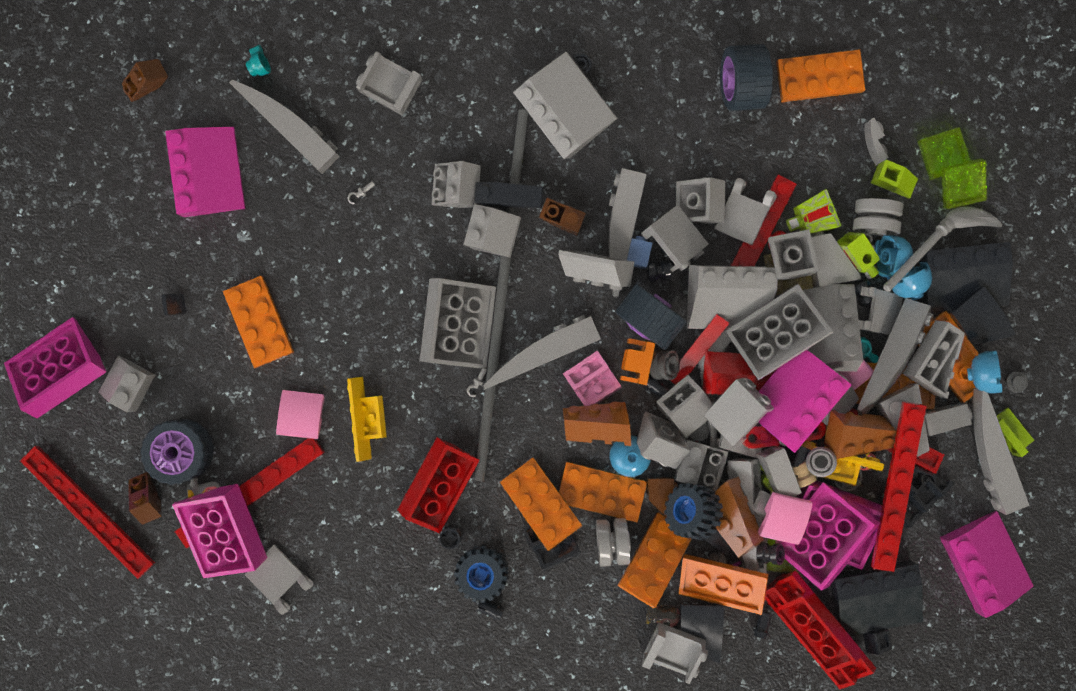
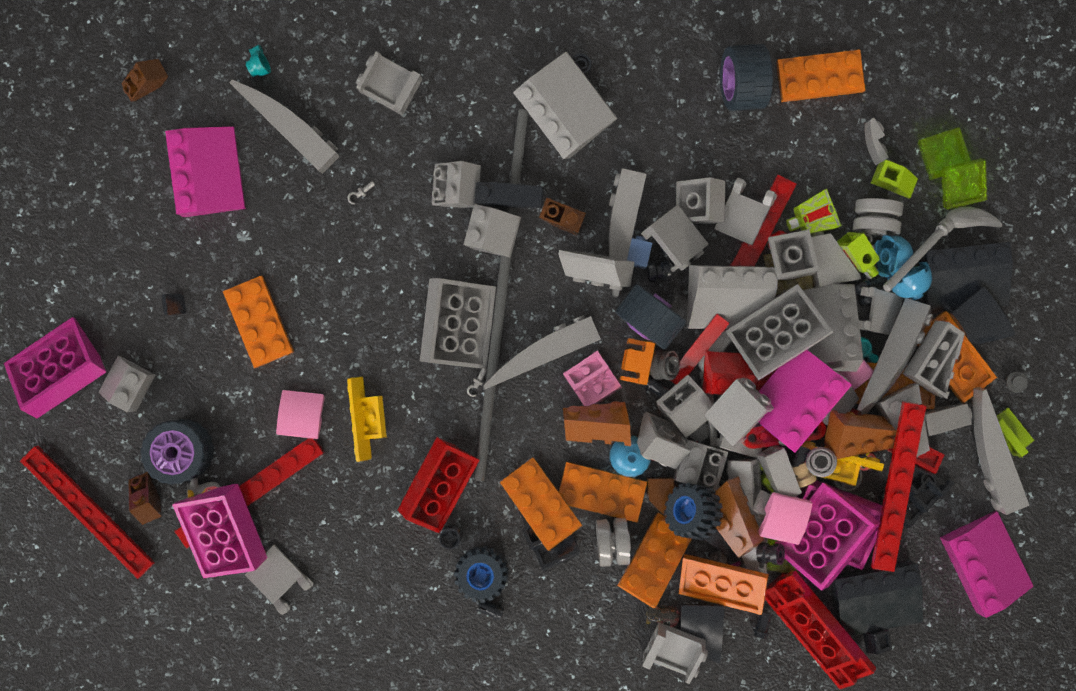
(986, 372): dark azure cylinder -> none

